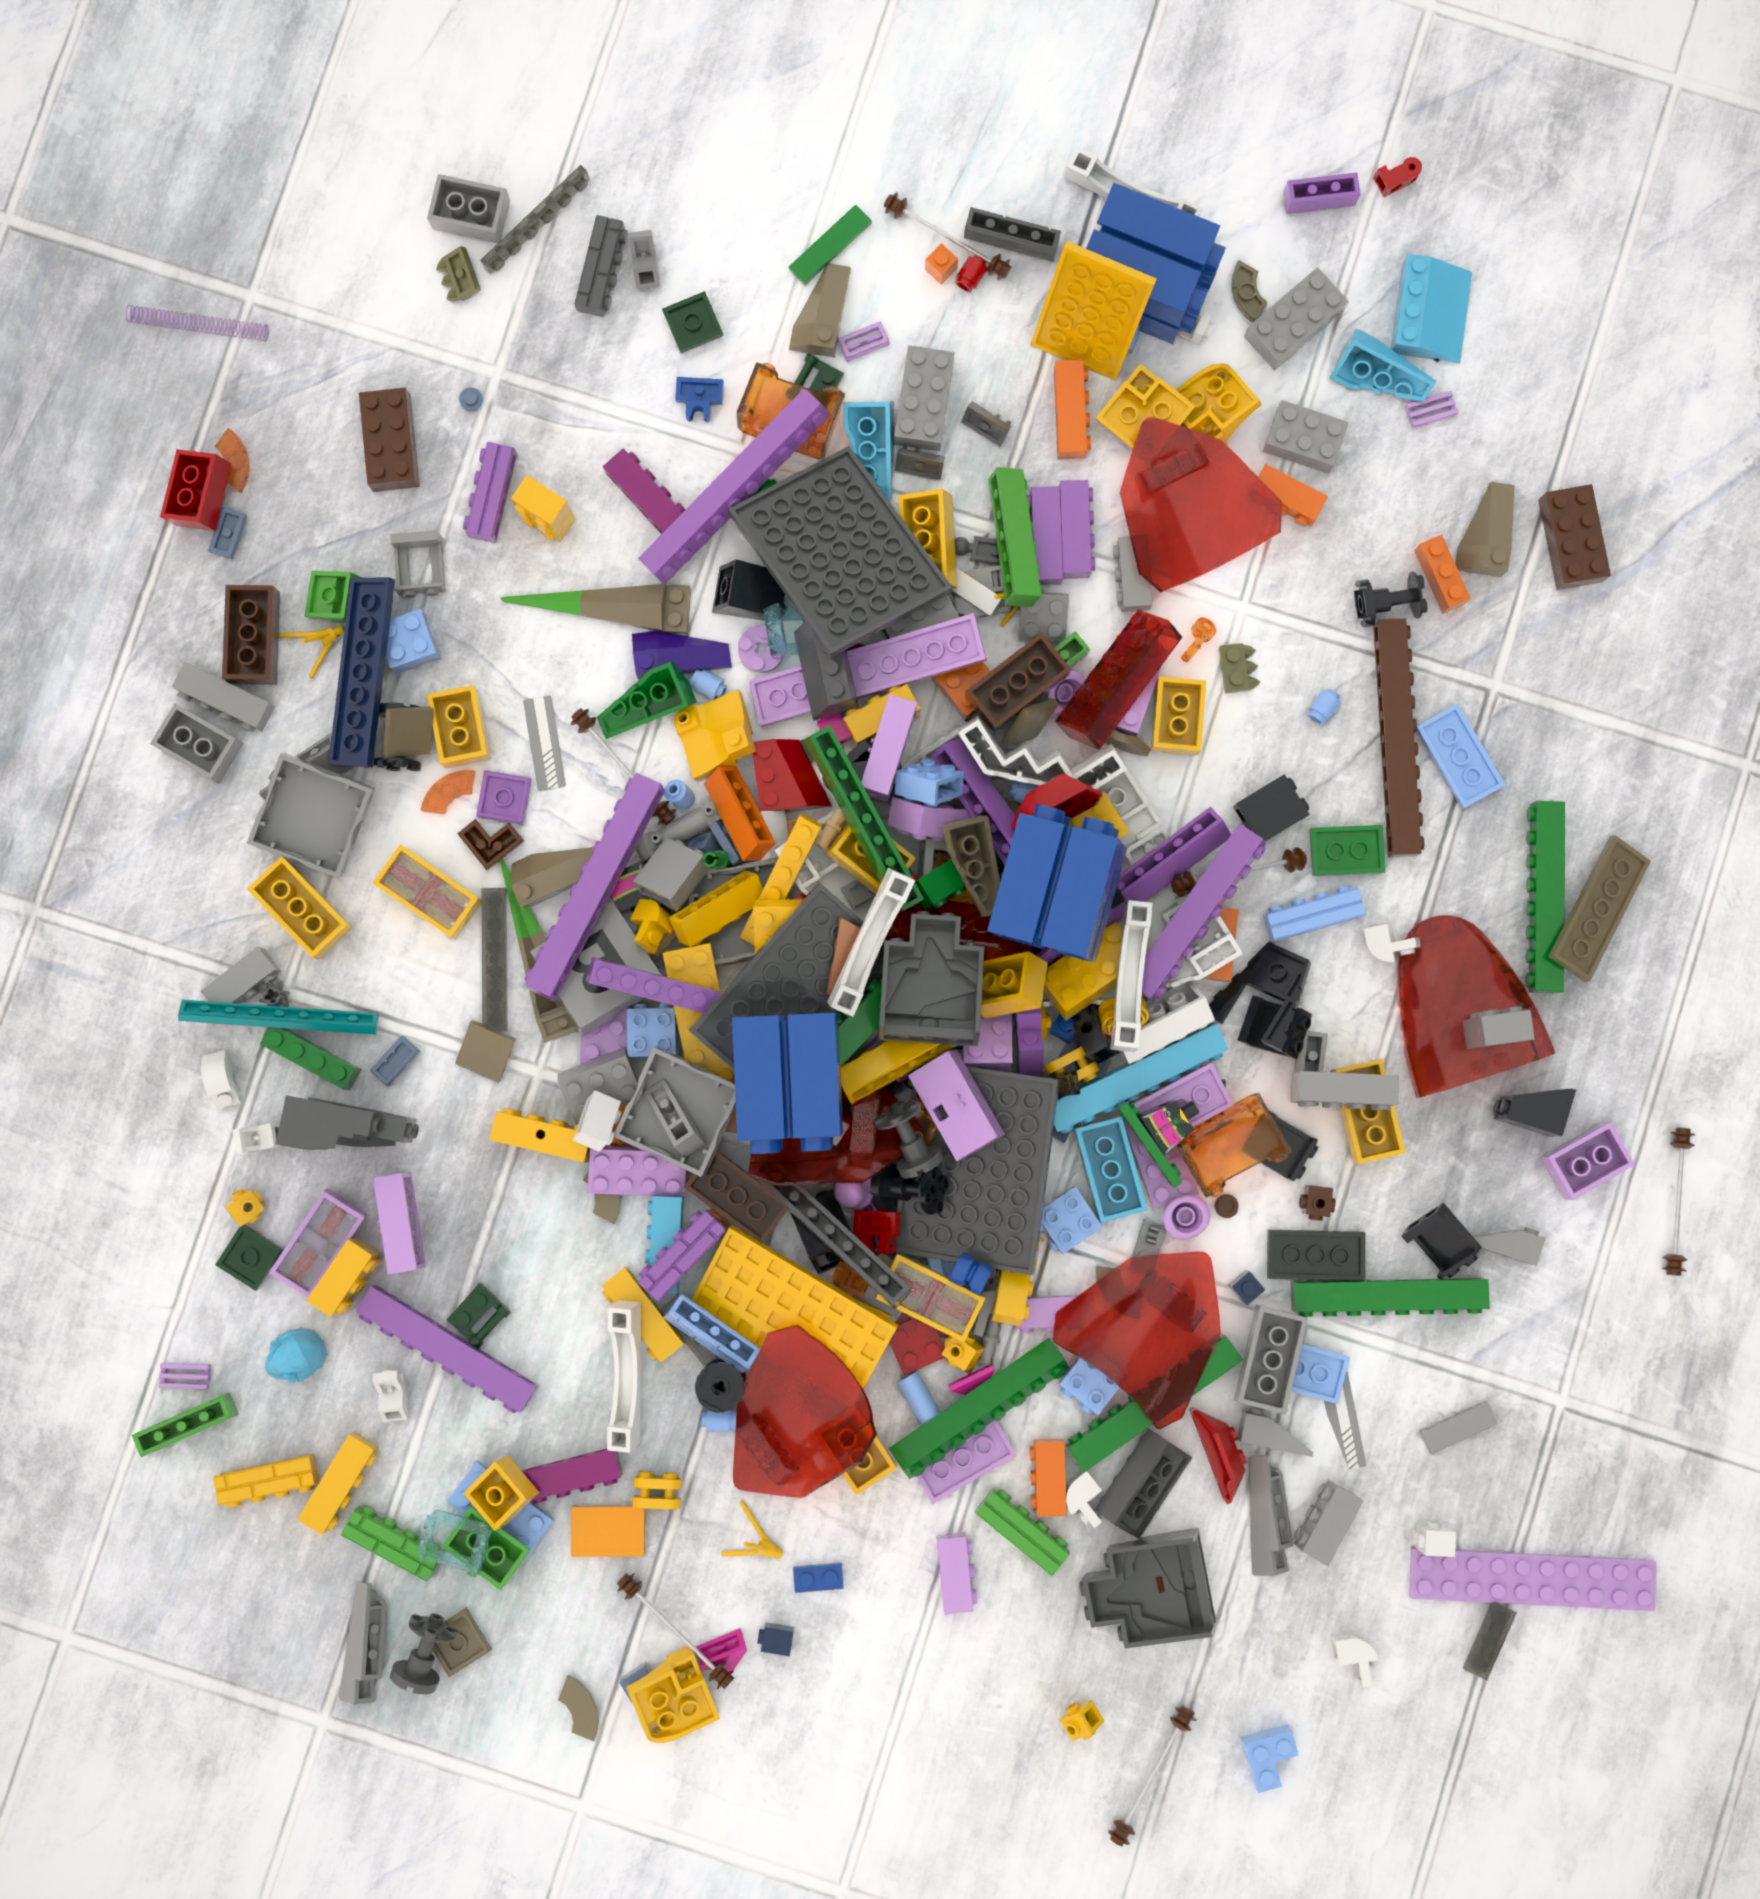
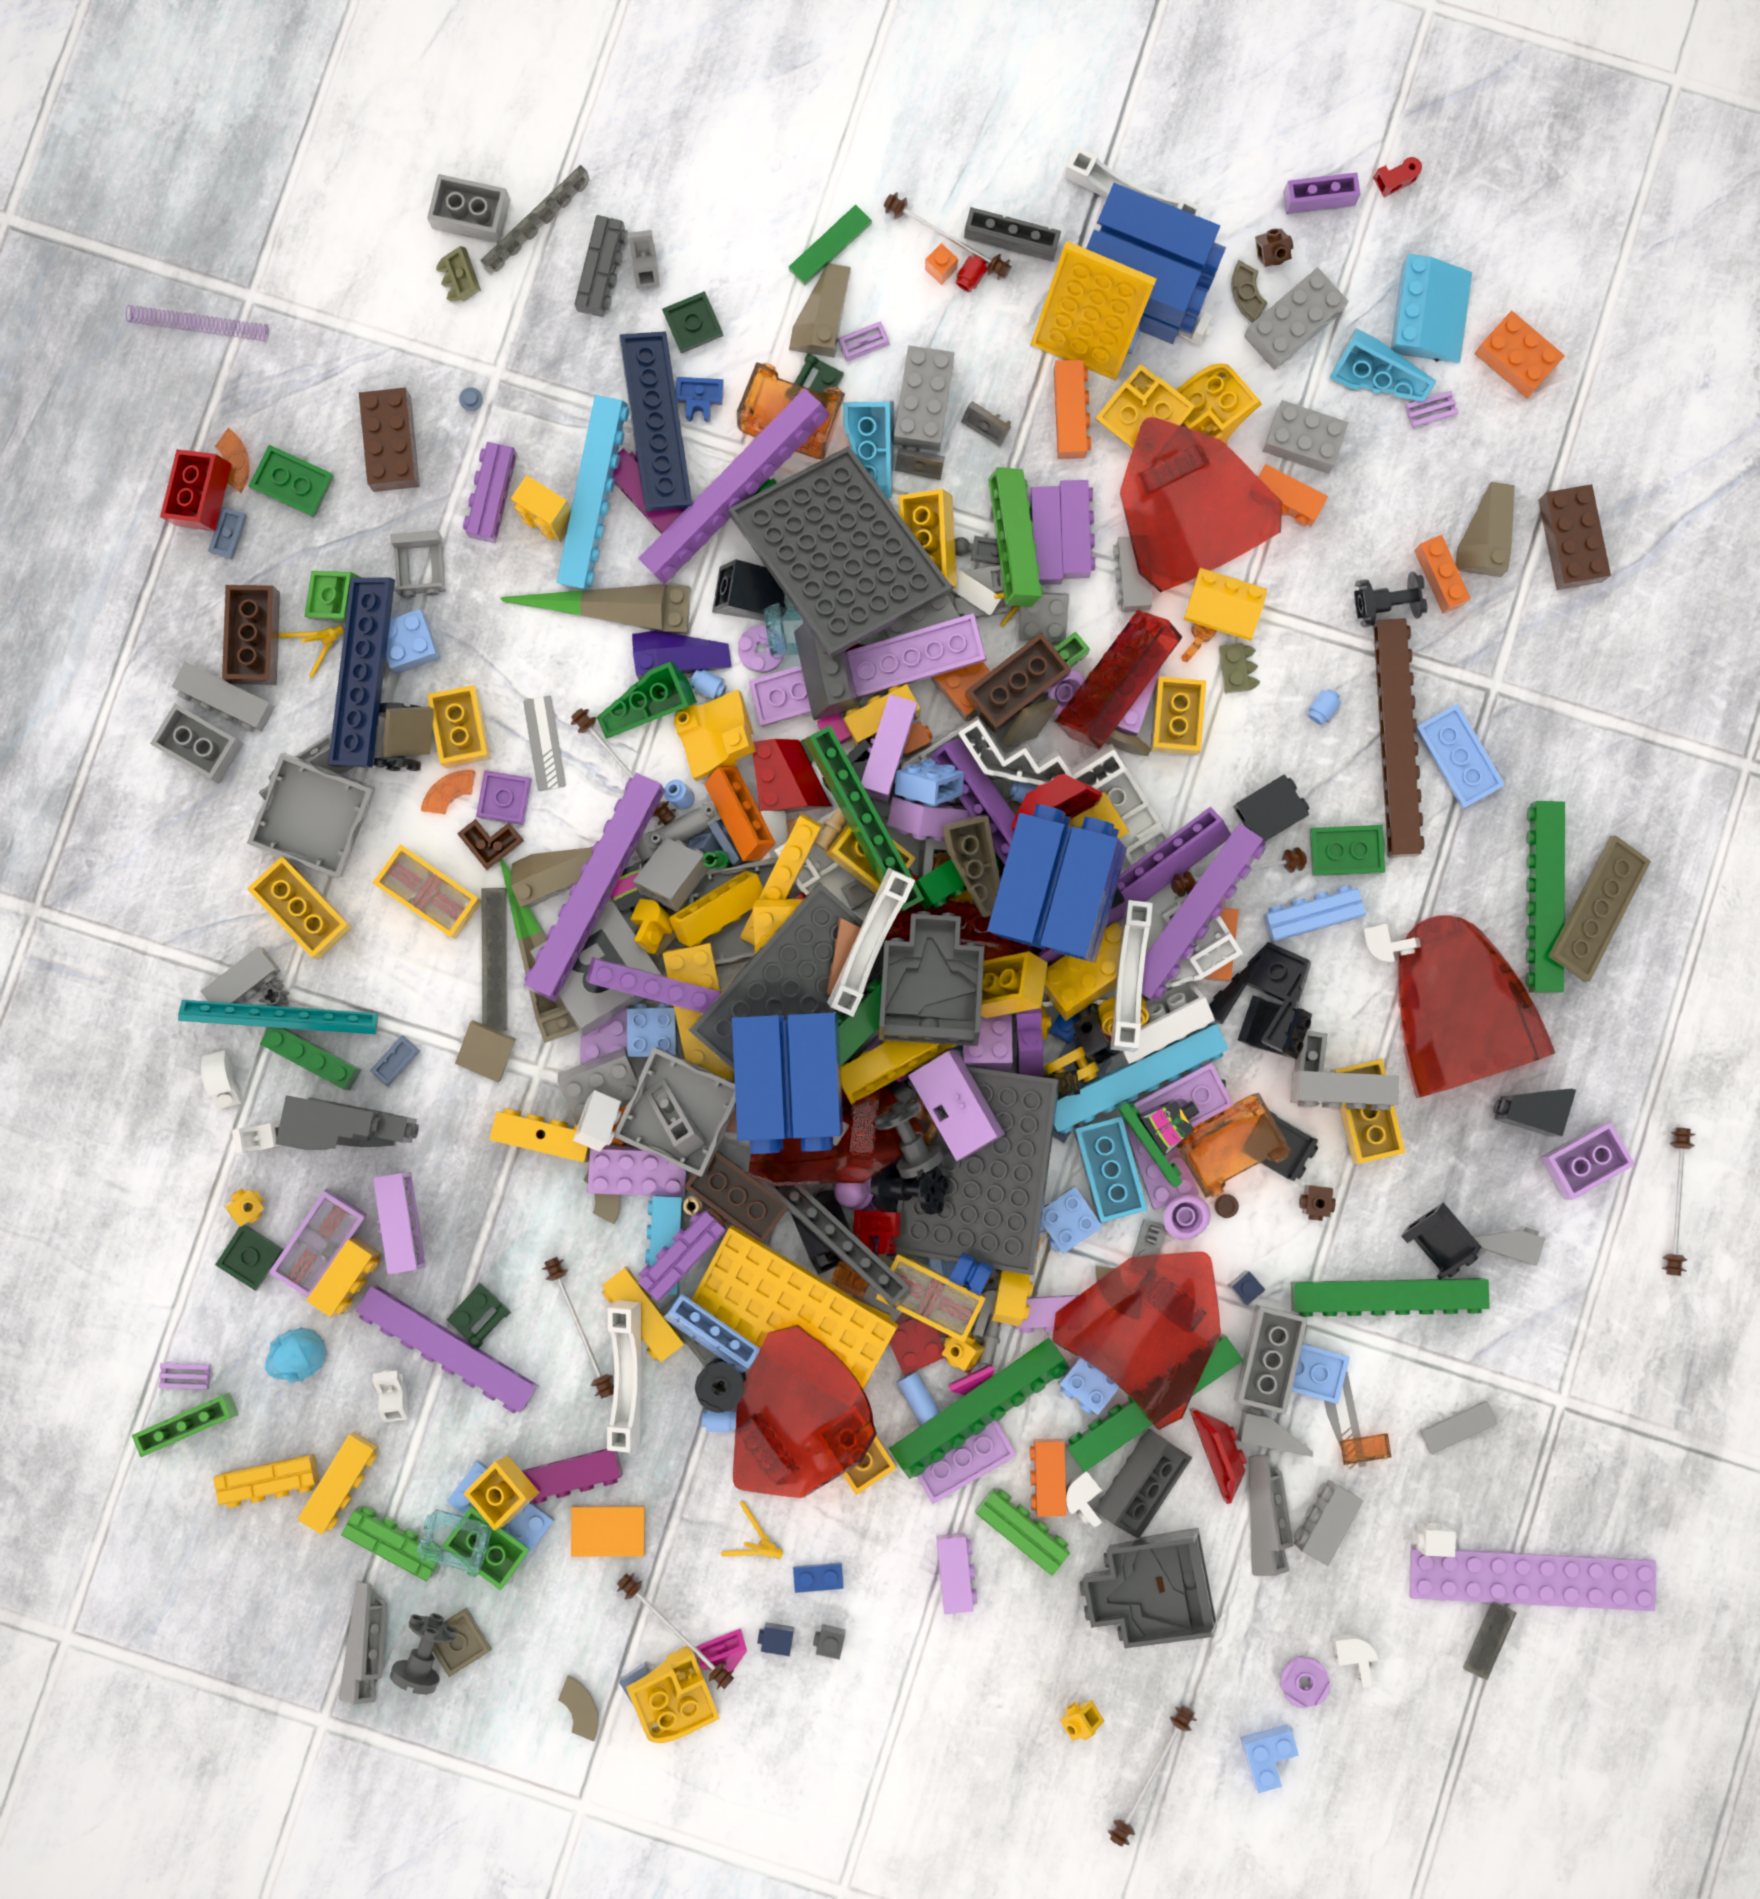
(291, 481): none -> green plate
(592, 492): none -> medium azure brick
(602, 1383): none -> axle
(647, 1481): yellow brick -> none
(655, 421): none -> dark blue plate
(686, 1206): none -> tan pin
(829, 1641): none -> dark grey brick
(918, 739): none -> orange brick
(1225, 604): none -> yellow slope
(1274, 247): none -> reddish brown brick
(1305, 1696): none -> lavender plate
(1315, 1255): pearl dark grey plate -> none
(1365, 1449): none -> clear orange tile
(1498, 1027): light grey brick -> none
(1519, 354): none -> orange brick

